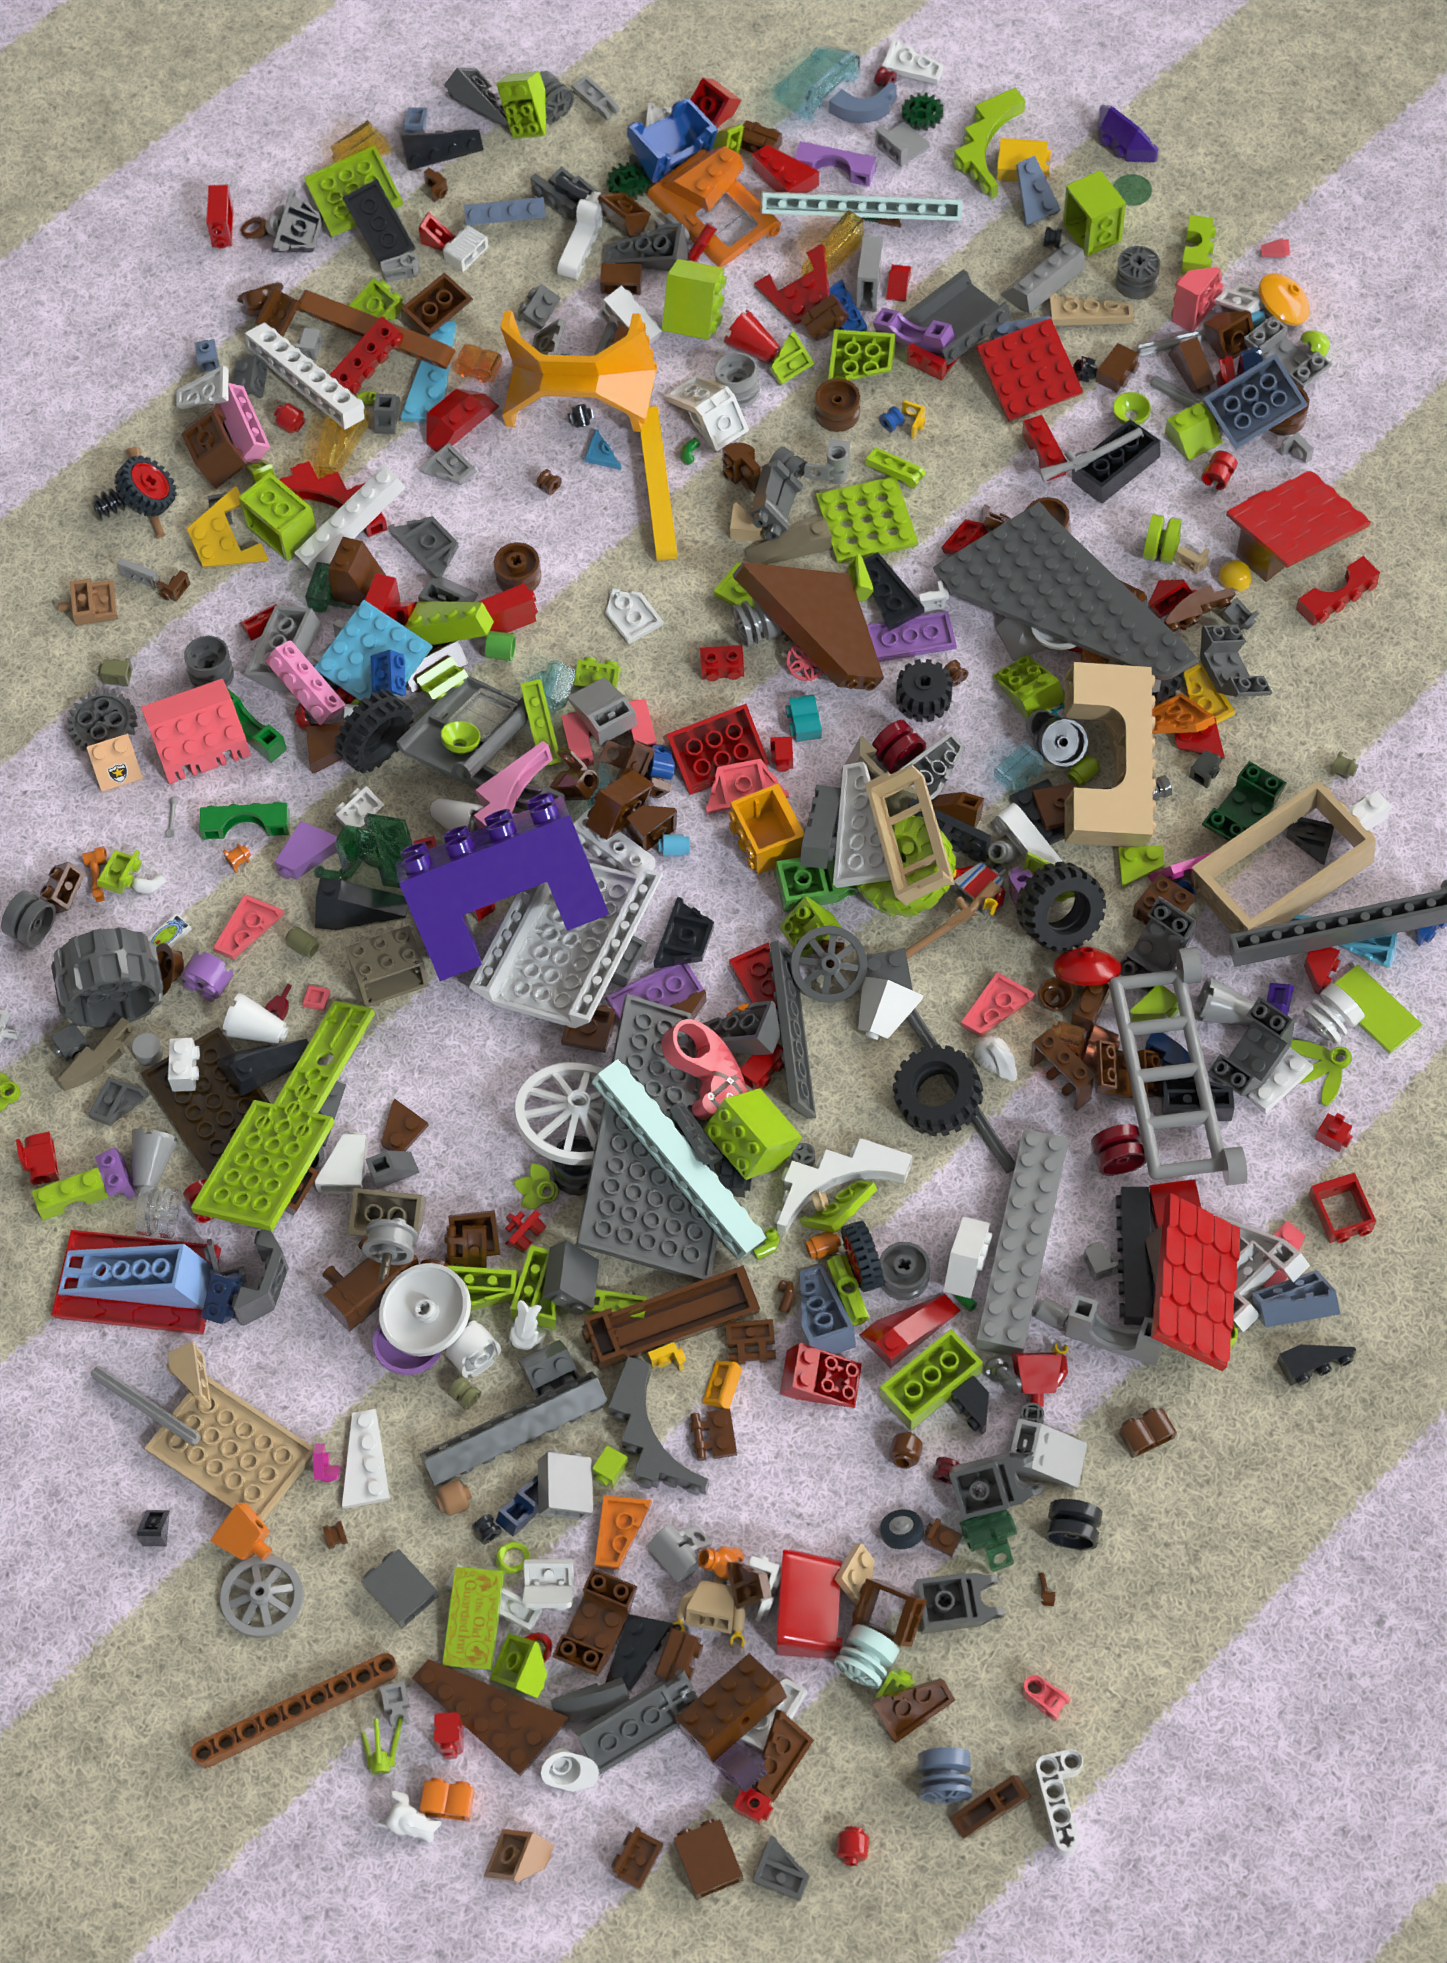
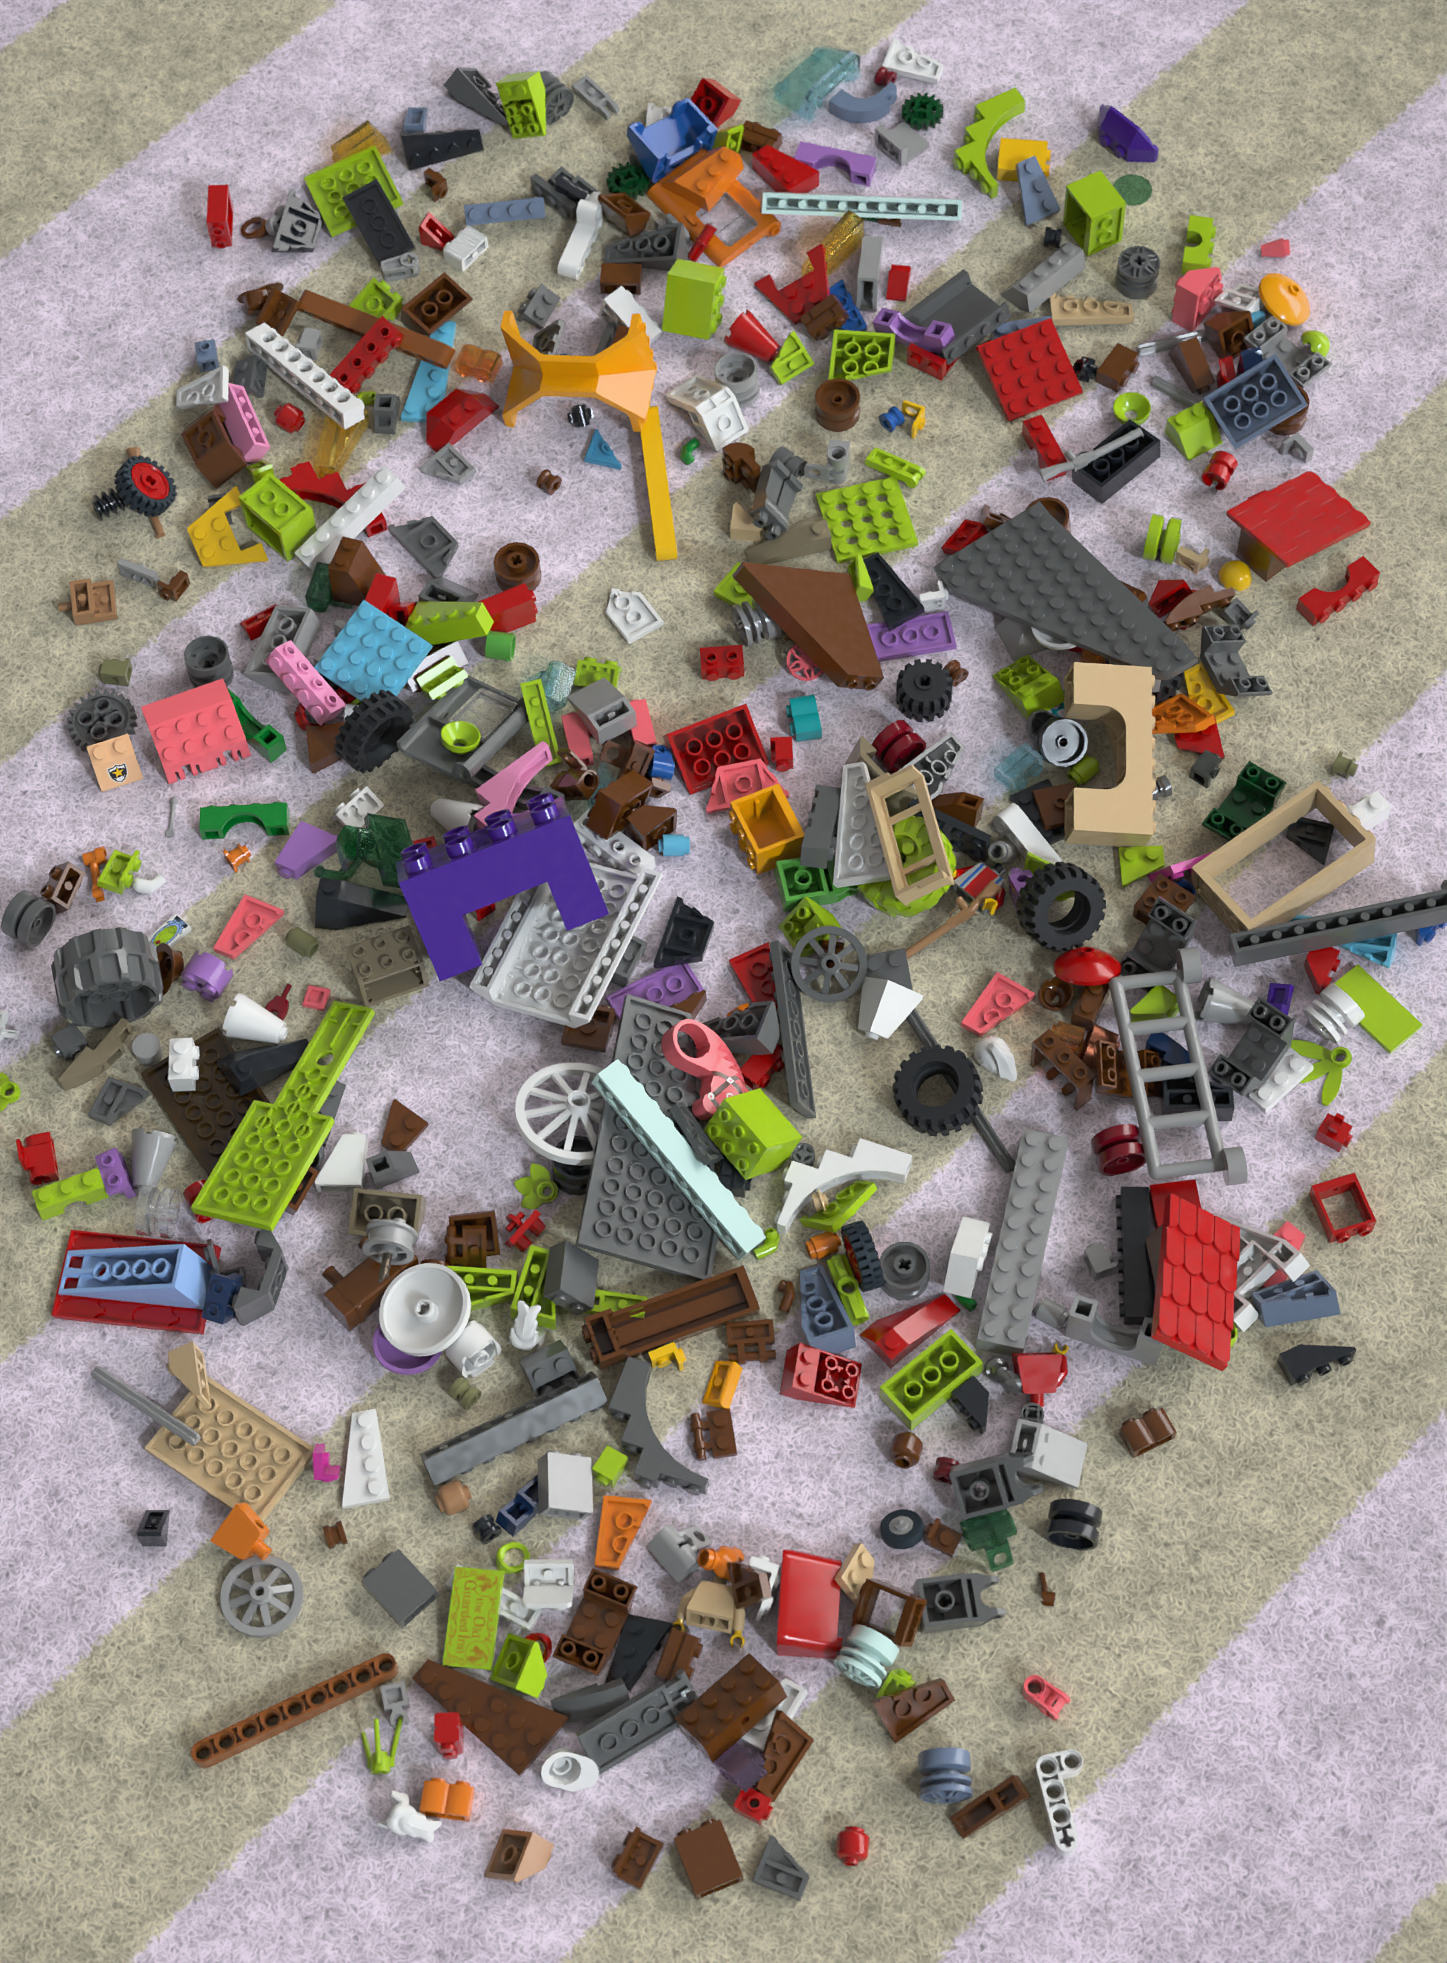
(388, 672): blue bracket -> none

